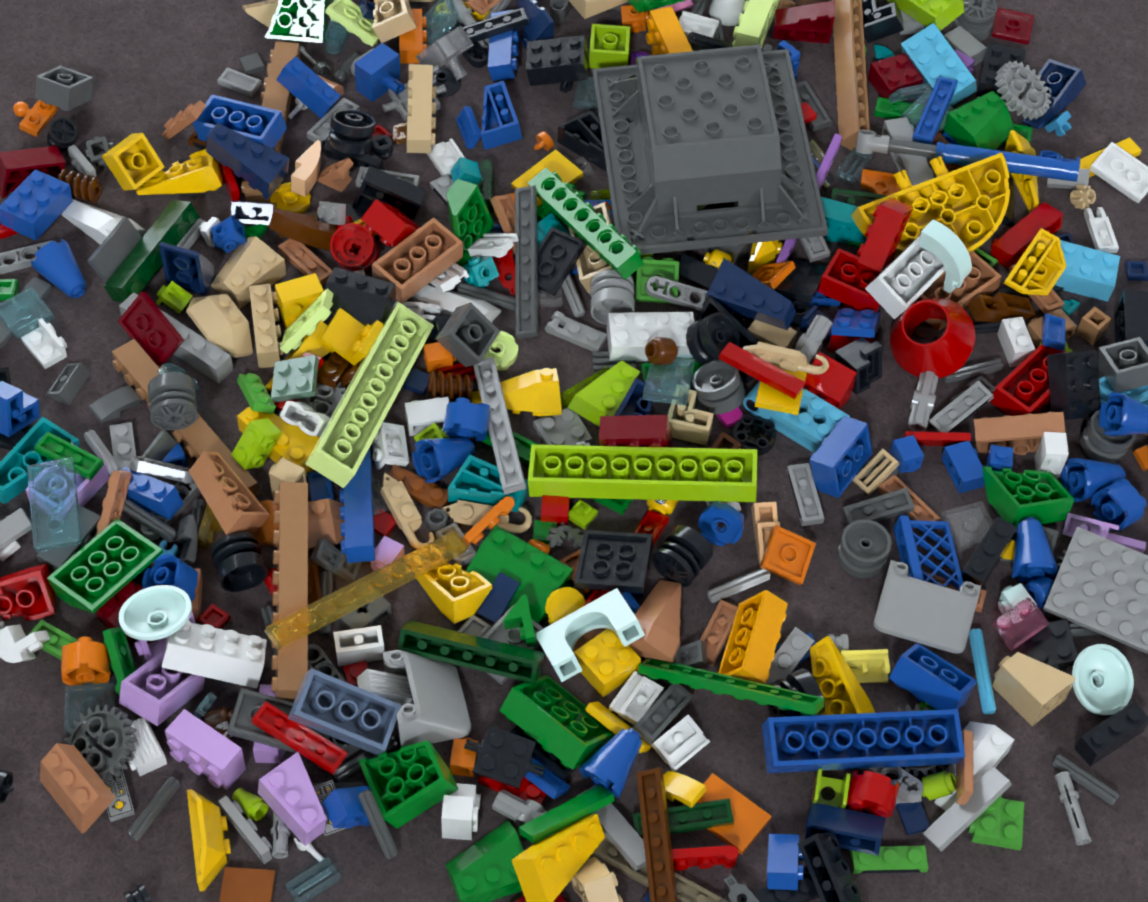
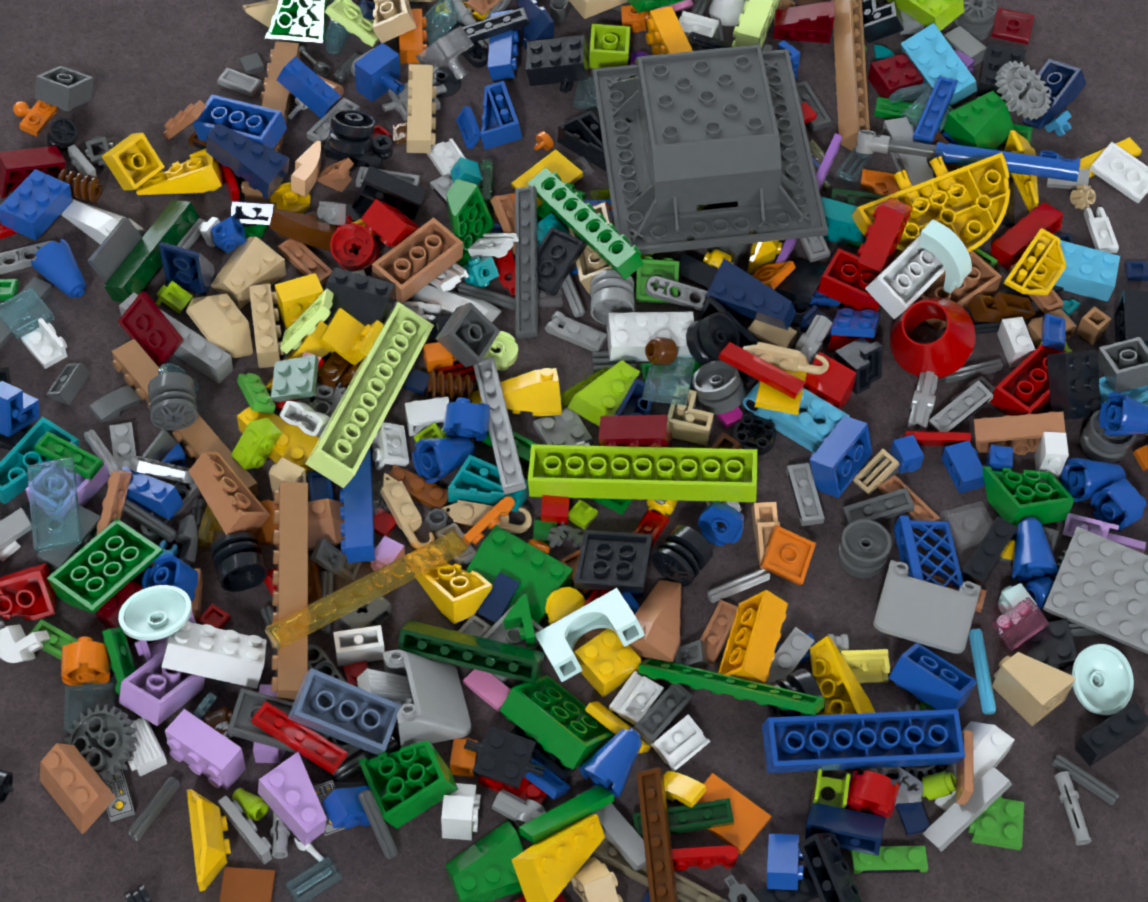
(487, 688): none -> bright pink tile

